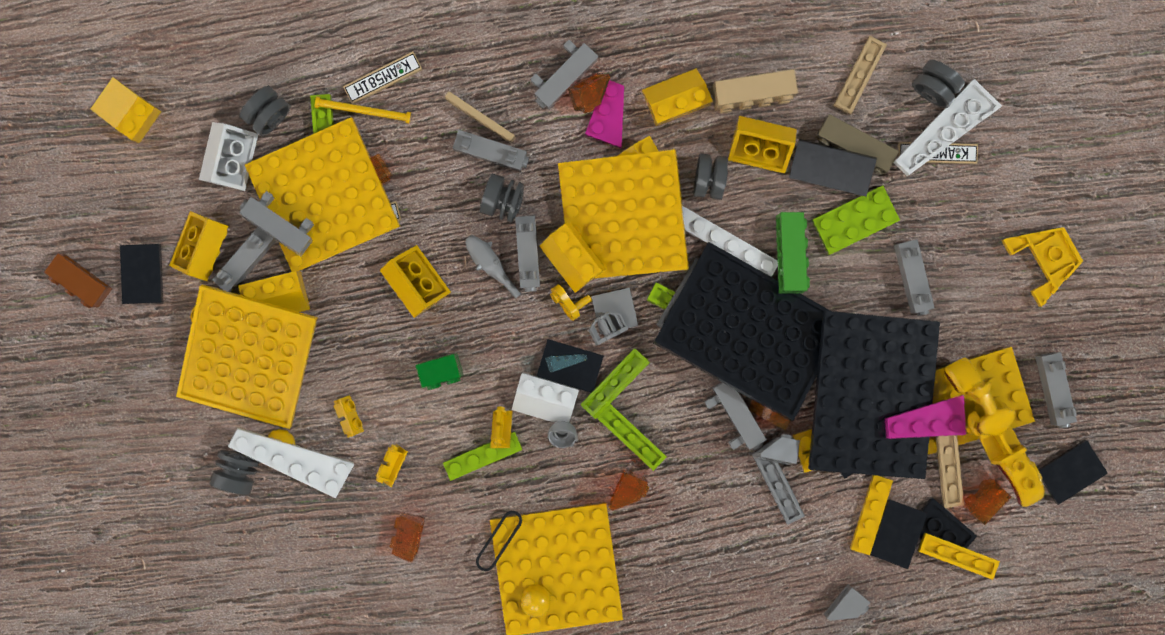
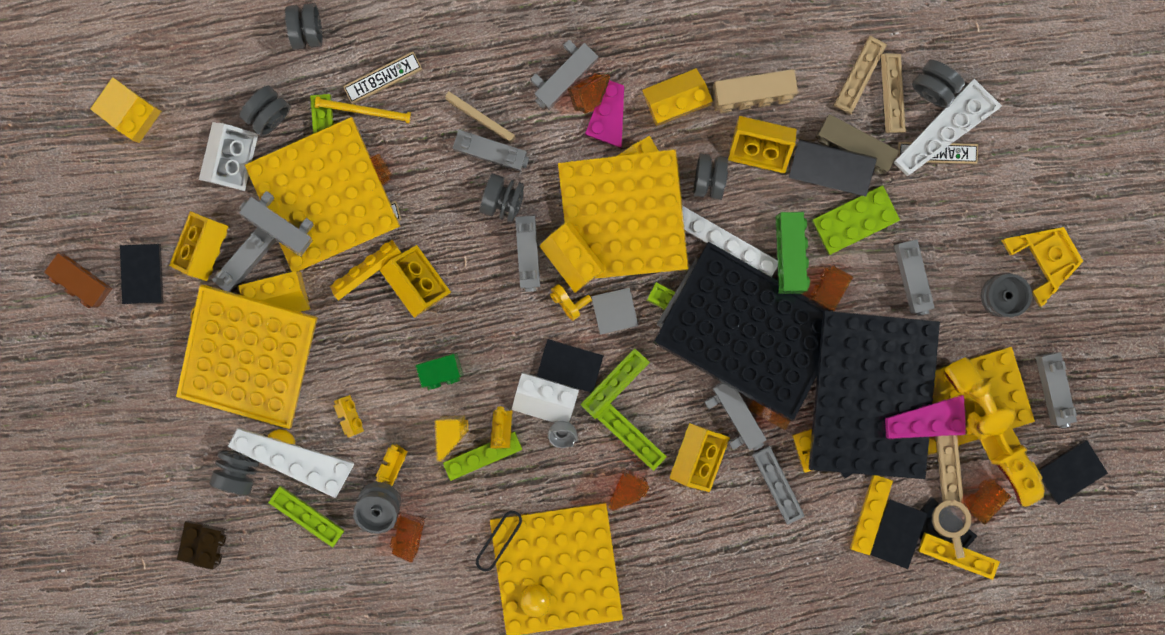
(201, 545): none -> dark brown plate
(303, 26): none -> dark grey wheel
(306, 516): none -> lime plate
(364, 270): none -> yellow plate
(377, 507): none -> dark grey wheel
(448, 433): none -> yellow slope
(489, 262): light grey piece -> none
(559, 362): clear light blue slope -> none
(607, 327): light grey piece -> none
(699, 457): none -> yellow slope
(779, 450): light grey slope -> none
(831, 287): none -> clear orange brick
(847, 605): light grey slope -> none
(893, 93): none -> tan tile
(952, 521): none -> piece
(1018, 295): none -> dark grey wheel

